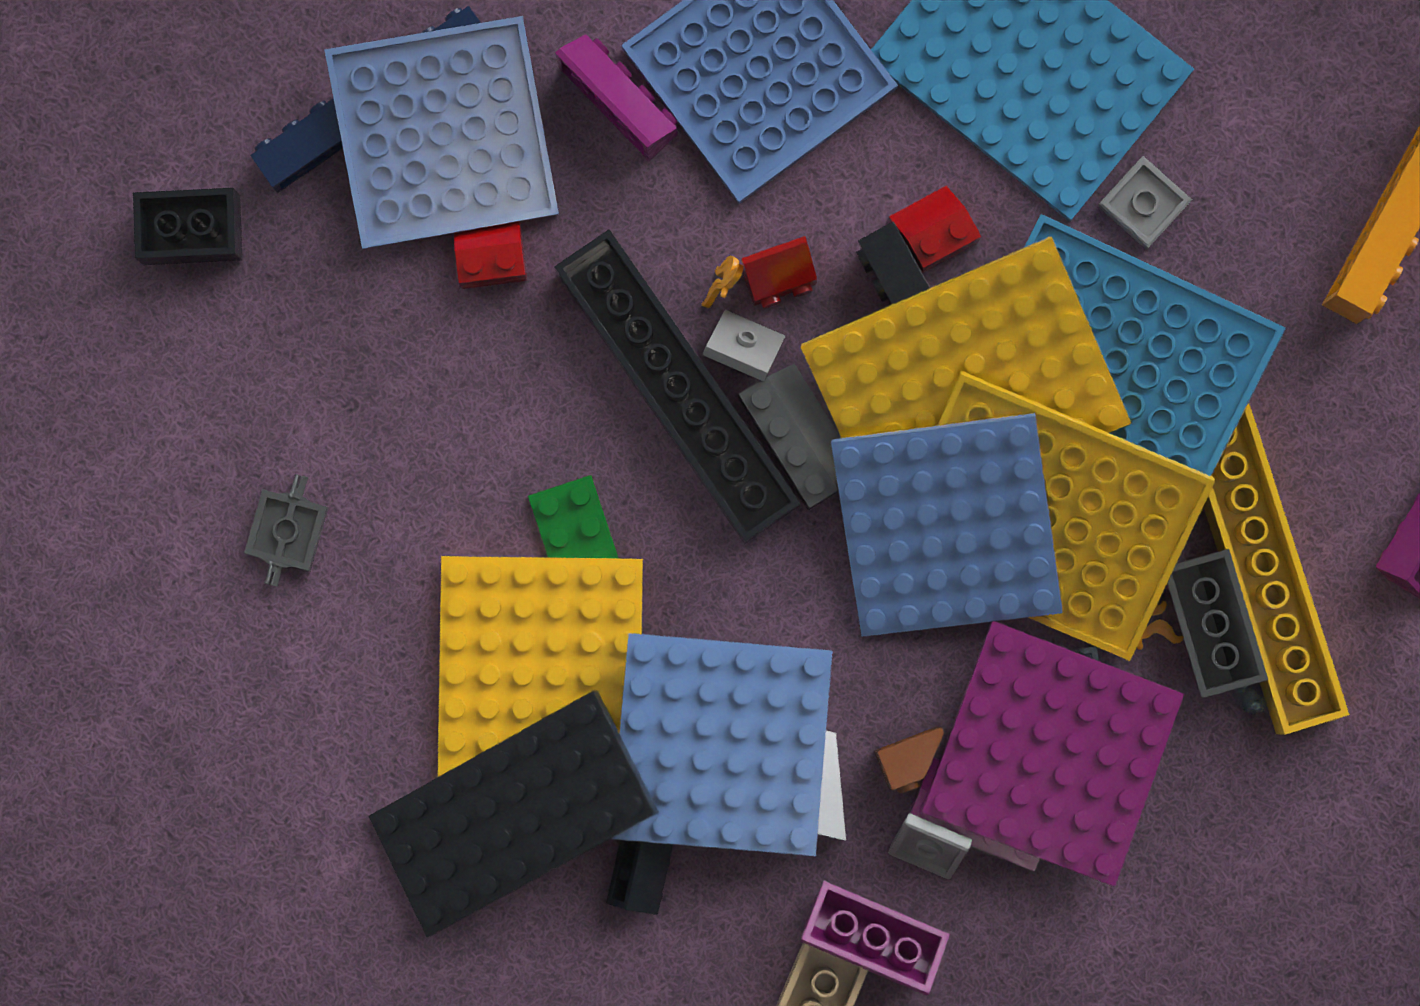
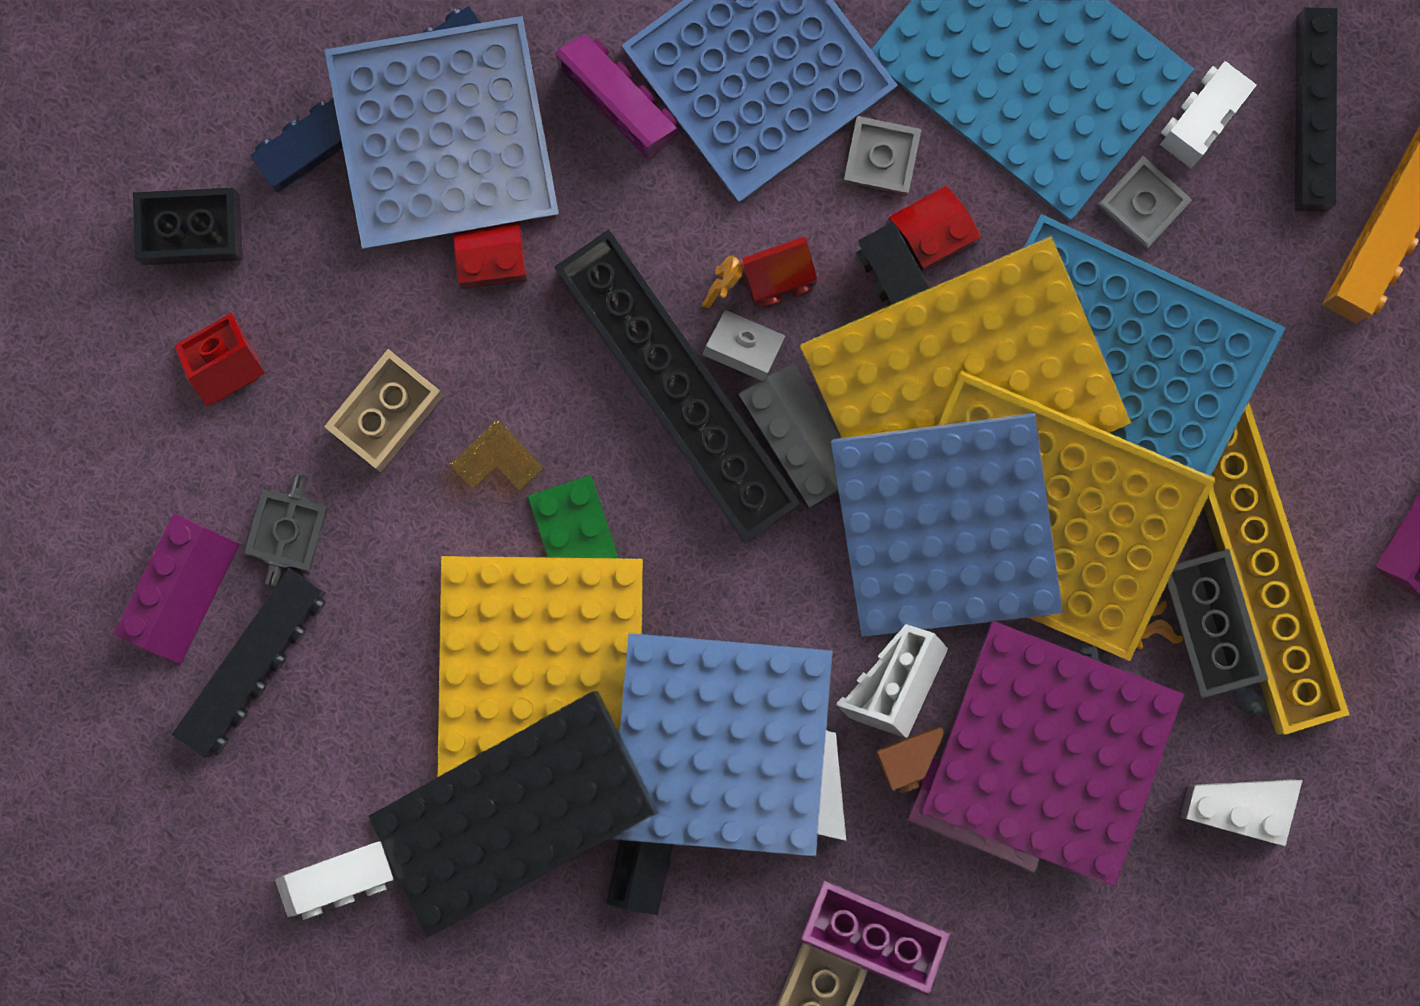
(176, 589): none -> magenta slope
(219, 360): none -> red slope
(249, 663): none -> black brick
(334, 881): none -> white wedge
(384, 410): none -> tan brick
(497, 449): none -> clear yellow plate
(882, 155): none -> light grey plate
(898, 683): none -> white wedge
(929, 846): light grey plate -> none
(1206, 113): none -> white wedge
(1246, 808): none -> white wedge
(1316, 109): none -> black brick

